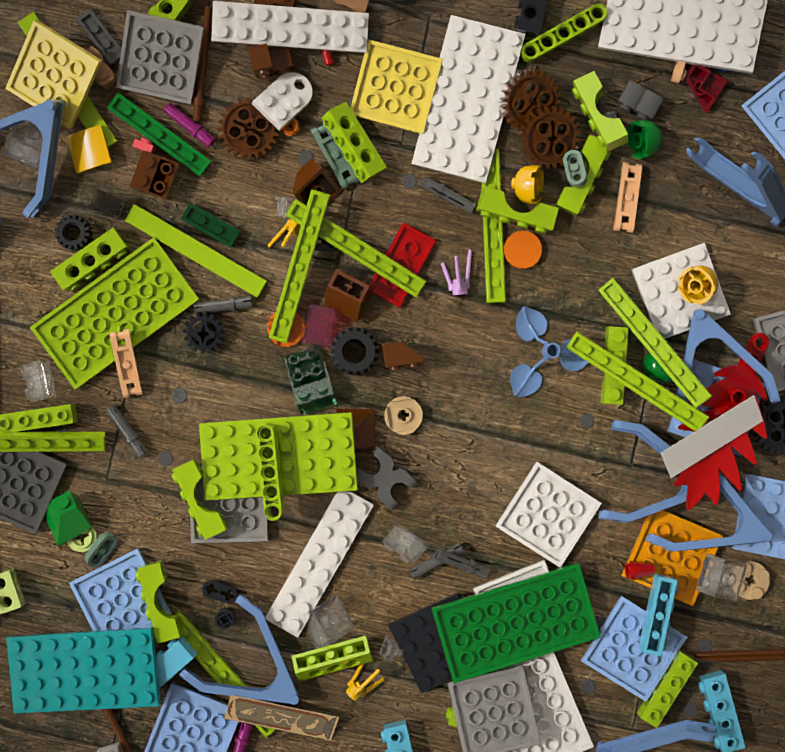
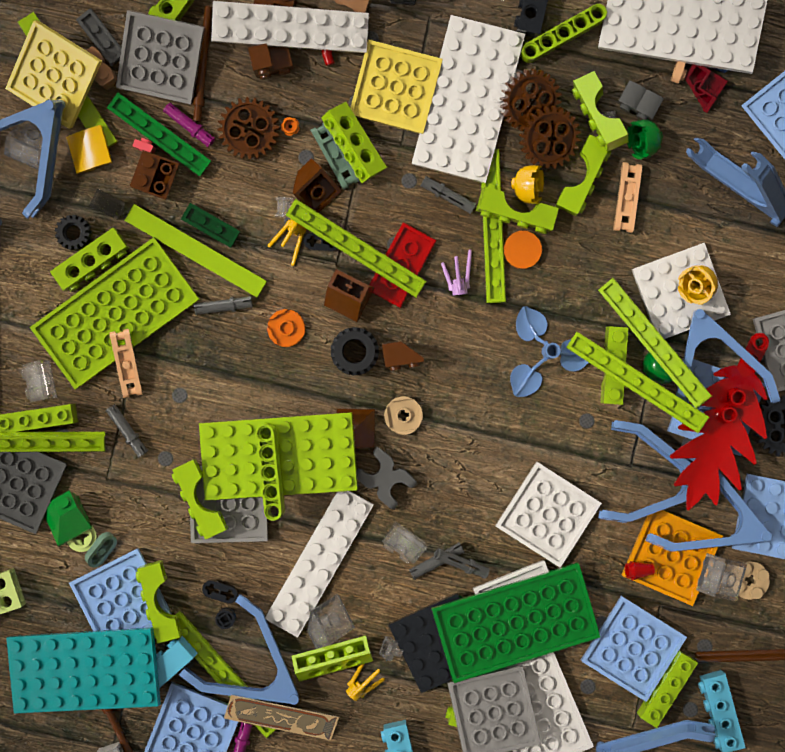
(211, 332): black gear -> none
(283, 100): white plate -> none
(299, 266): lime tile -> none
(310, 380): clear green slope -> none
(319, 326): clear pink brick -> none
(575, 170): sand green plate -> none
(658, 614): medium azure brick -> none
(712, 436): white sticker -> none

